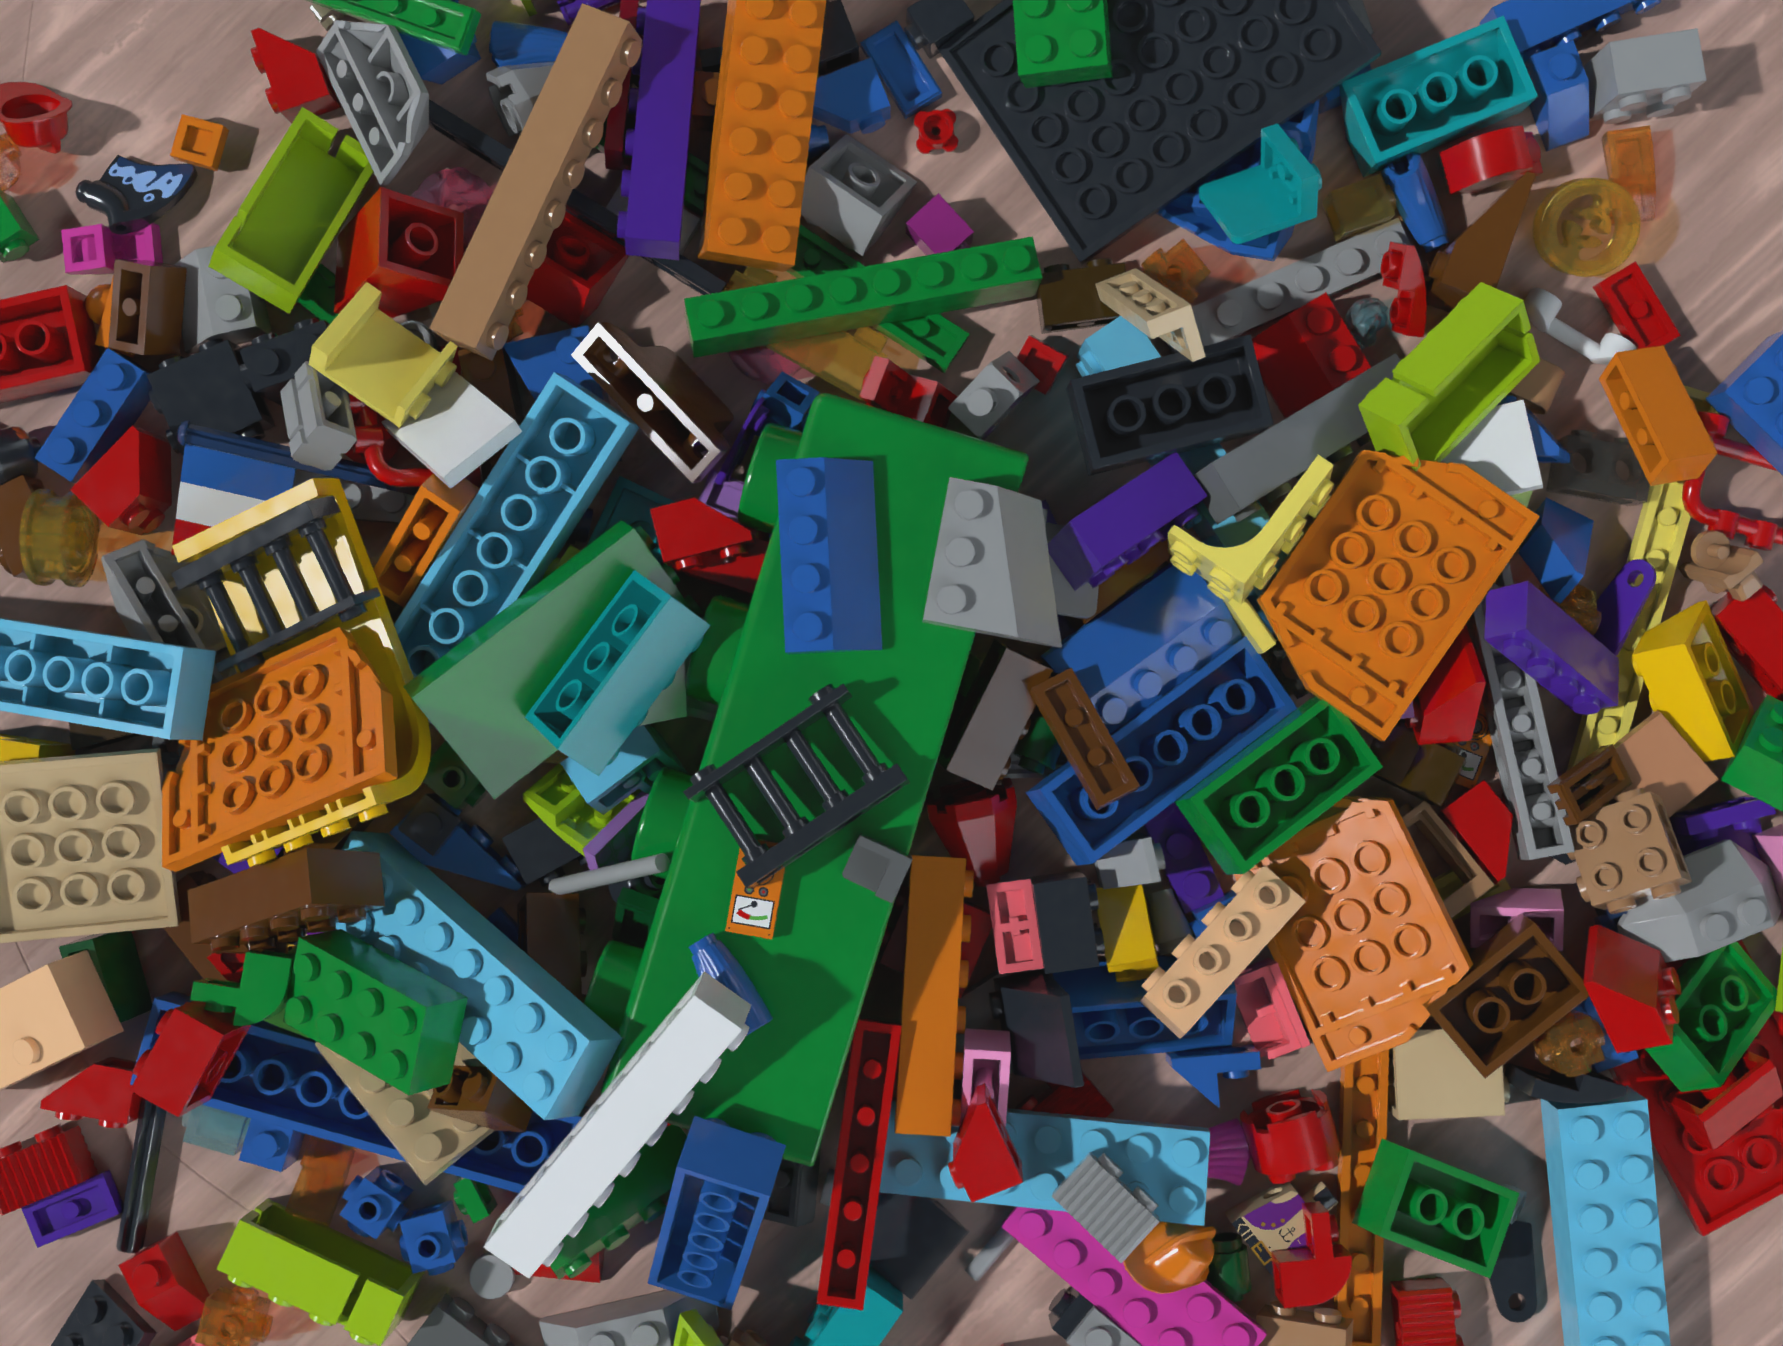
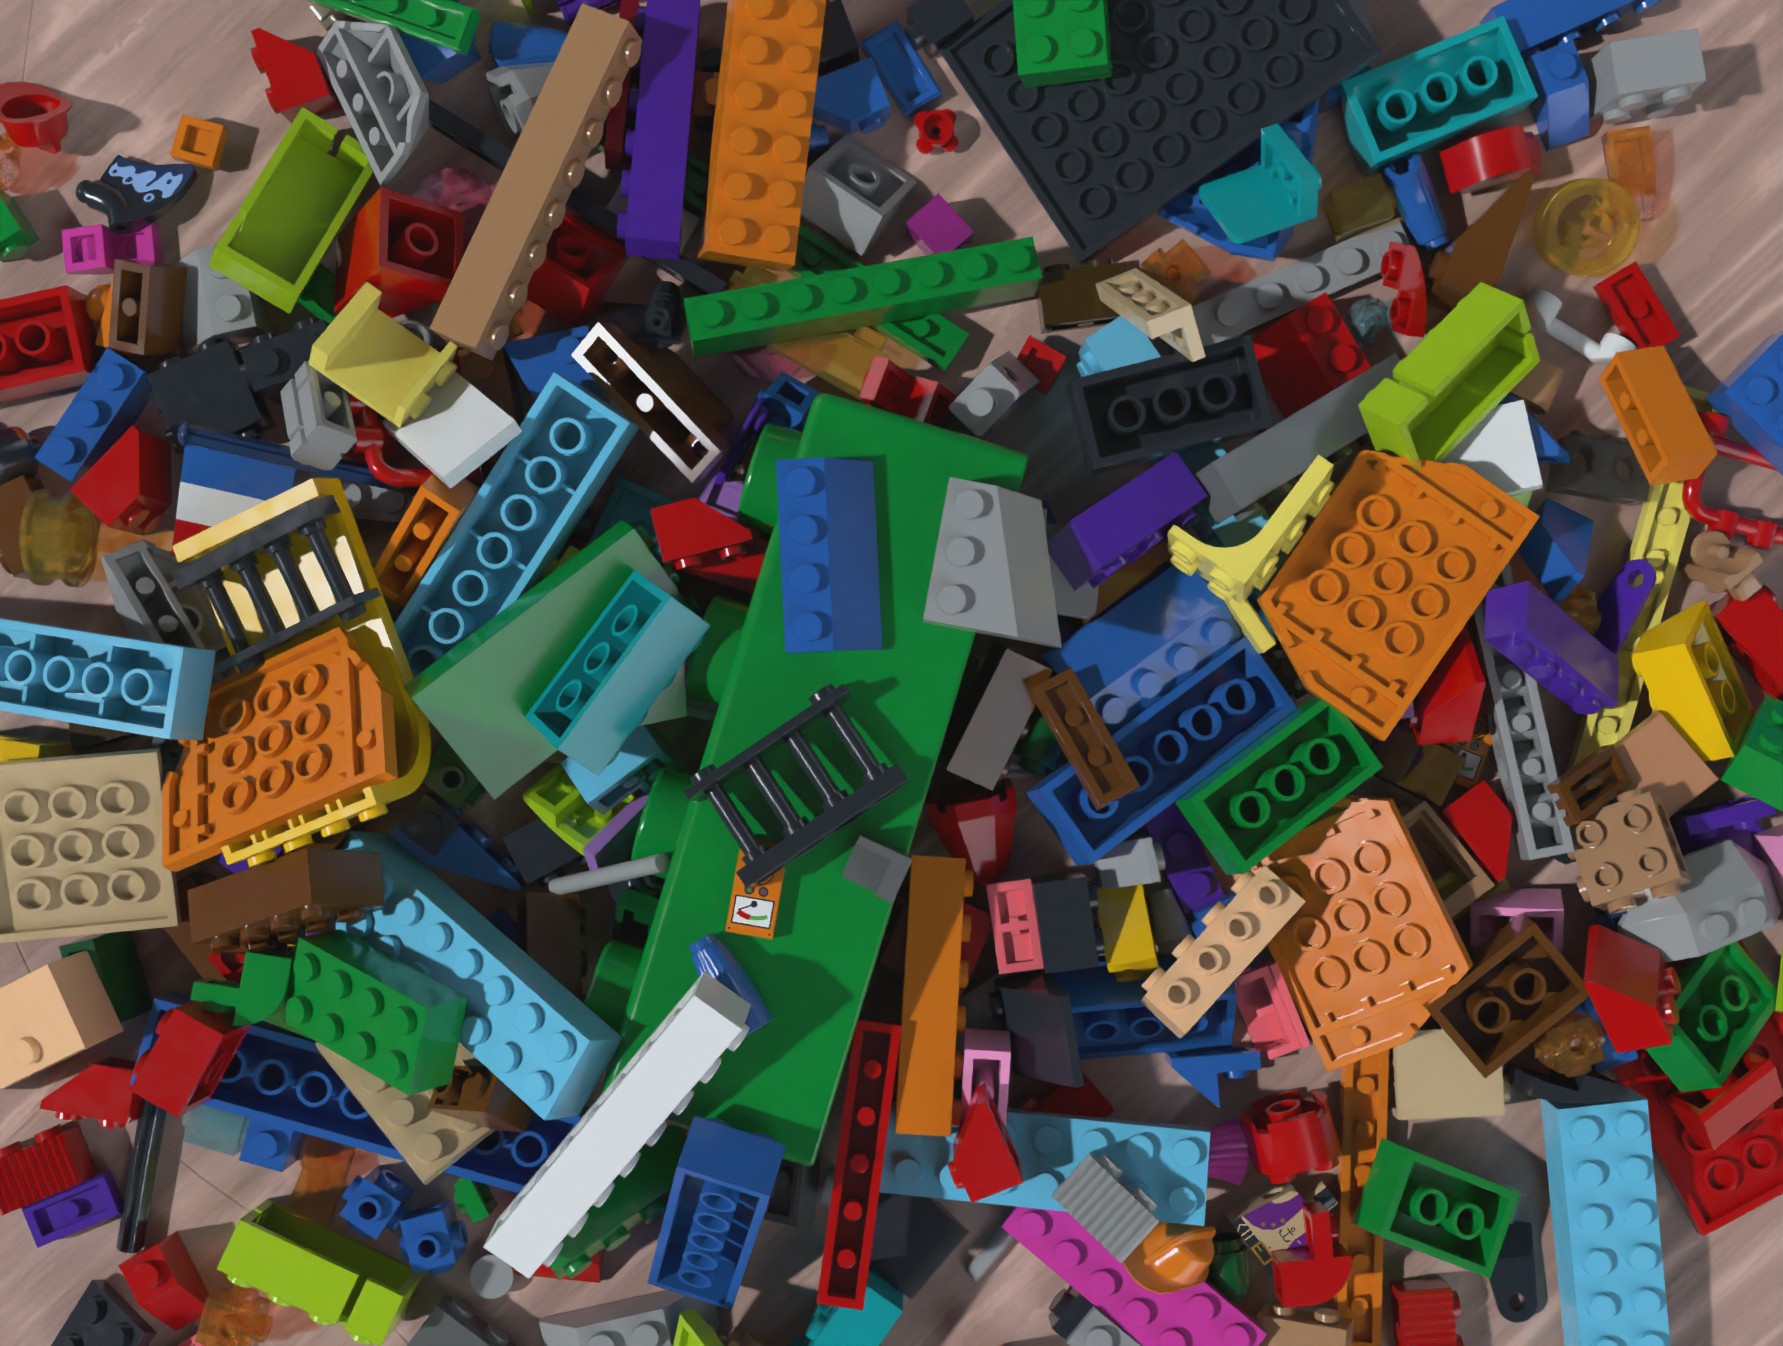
(656, 324): none -> black hinge

